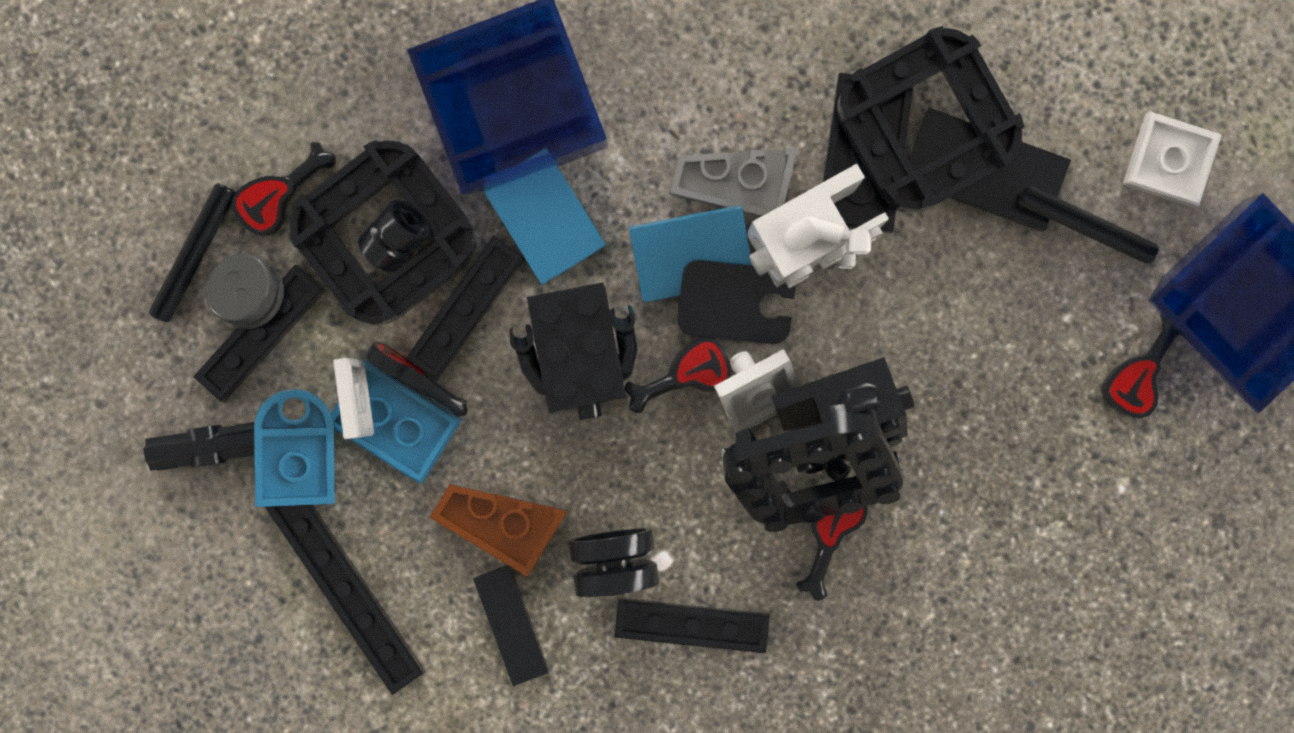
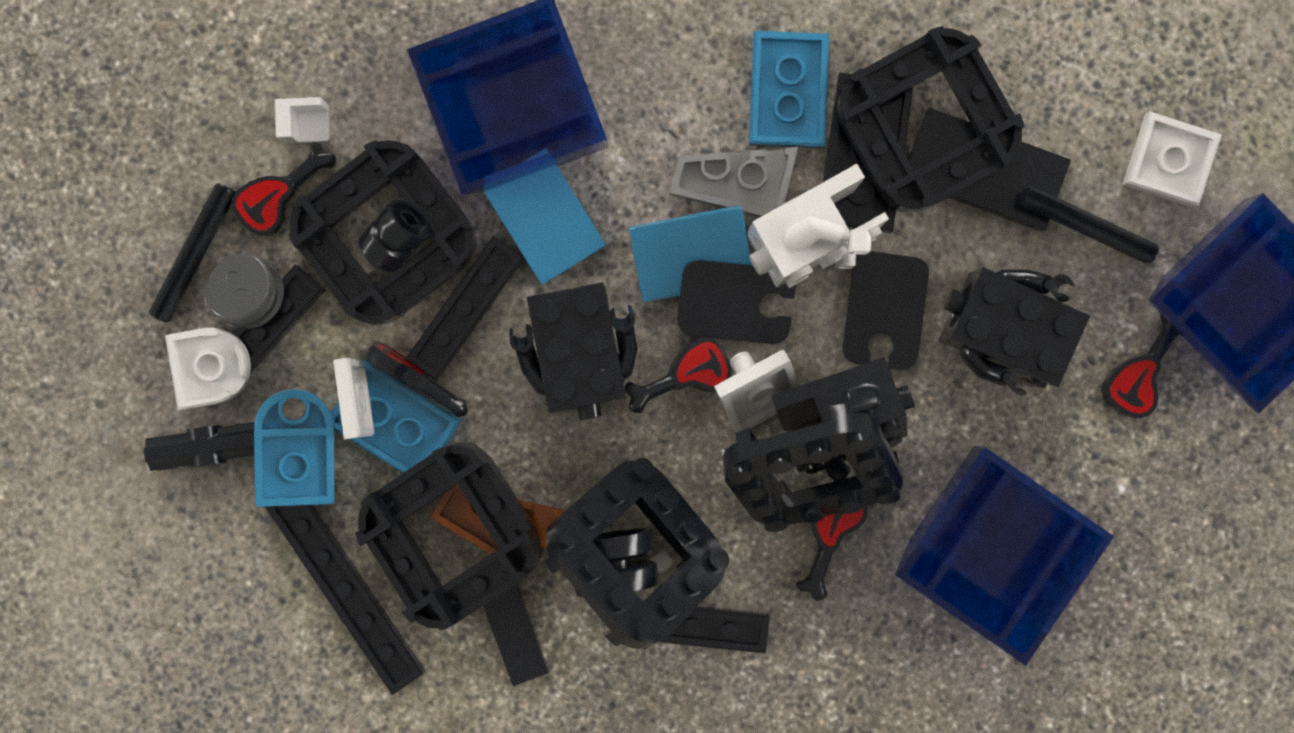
(207, 366): none -> white tile
(302, 120): none -> white panel
(405, 565): none -> black plate
(572, 551): none -> black plate
(789, 89): none -> dark azure tile
(888, 299): none -> black piece
(1001, 553): none -> clear blue slope
(1012, 328): none -> black torso

